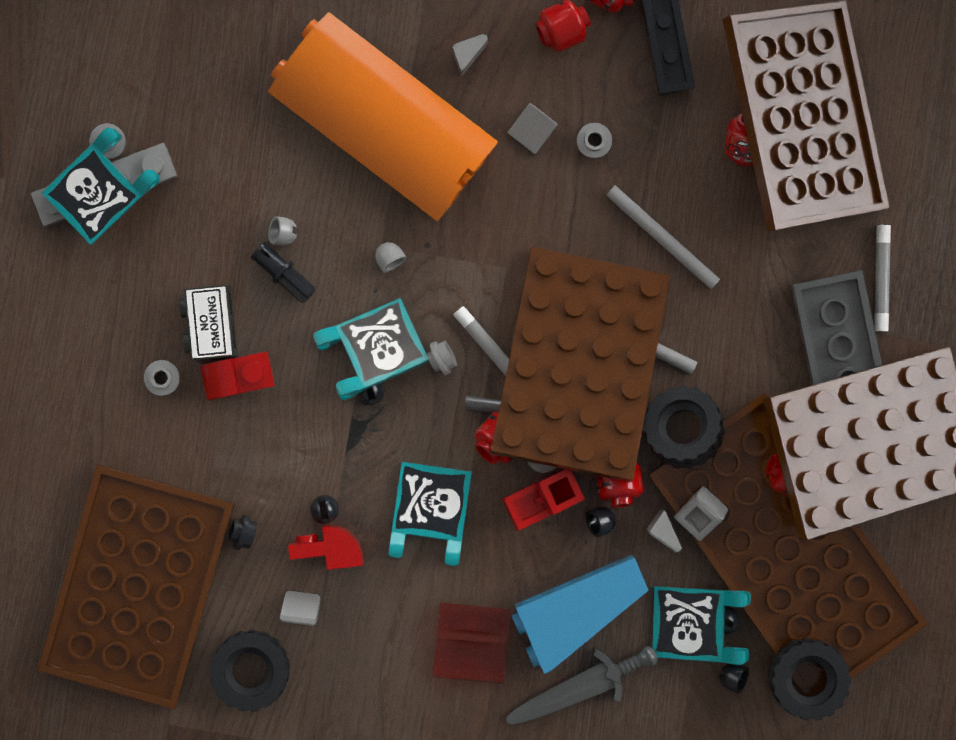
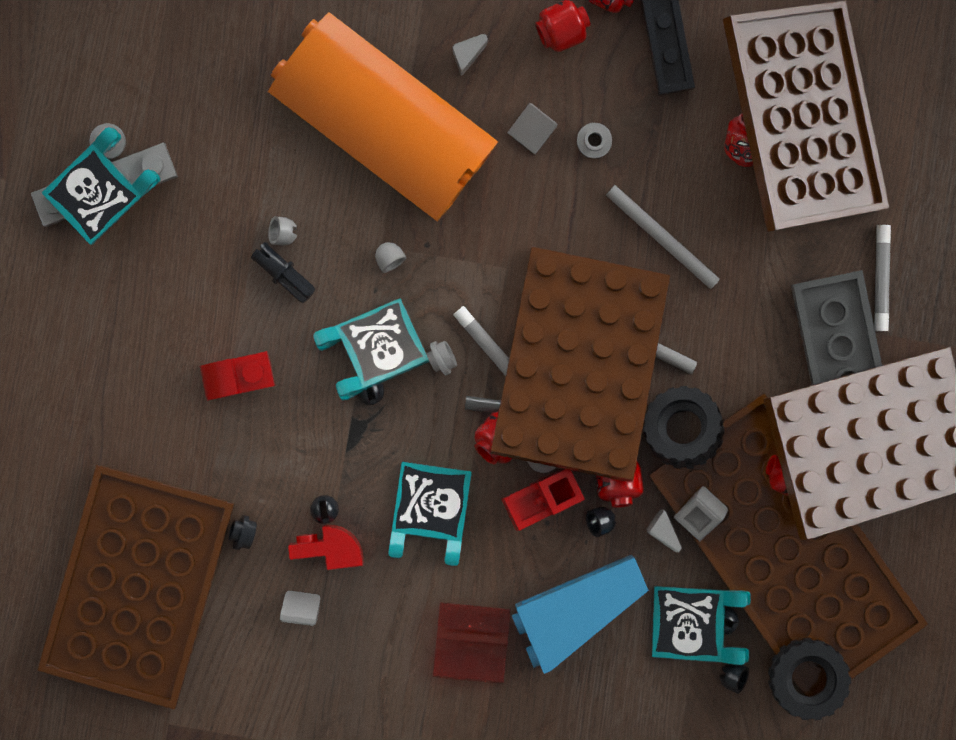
(172, 373): light grey plate -> none
(209, 322): brick -> none
(230, 689): black tyre -> none
(583, 686): dark grey sword -> none

